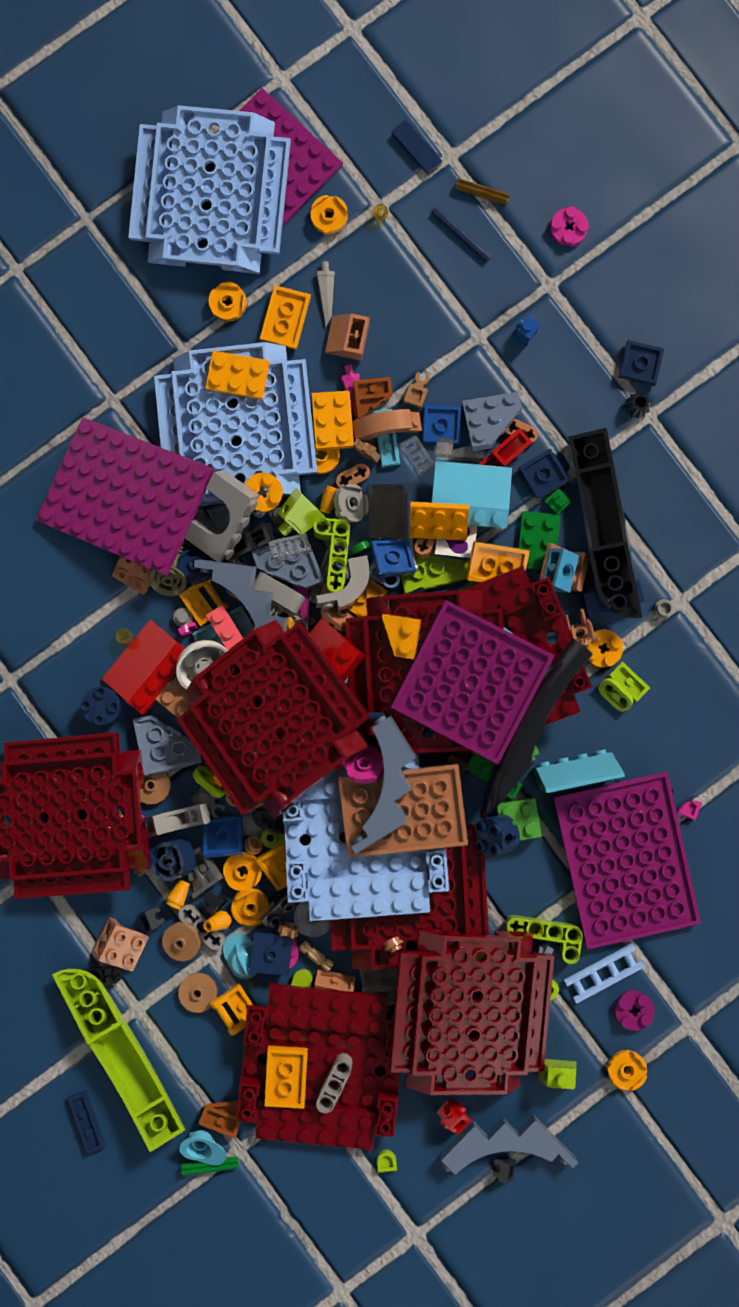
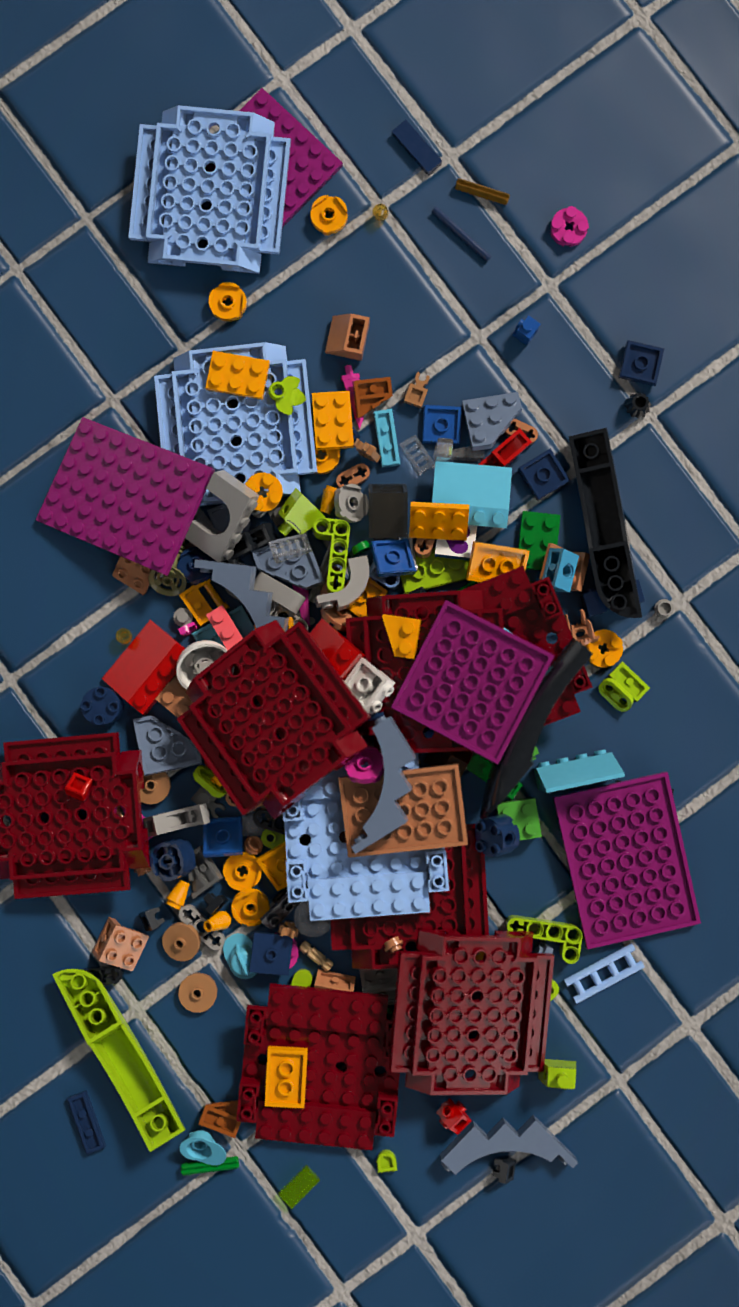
(78, 786): none -> red slope
(238, 1003): light orange plate -> none
(285, 317): light orange plate -> none
(290, 394): none -> lime plate
(298, 1186): none -> clear neon green tile
(326, 288): light grey bar -> none
(331, 1091): light grey beam -> none
(369, 685): none -> white plate
(385, 423): nougat arch -> none
(557, 501): green tile -> none
(624, 1004): magenta plate -> none
(634, 1077): light orange plate -> none
(689, 809): dark pink tile -> none

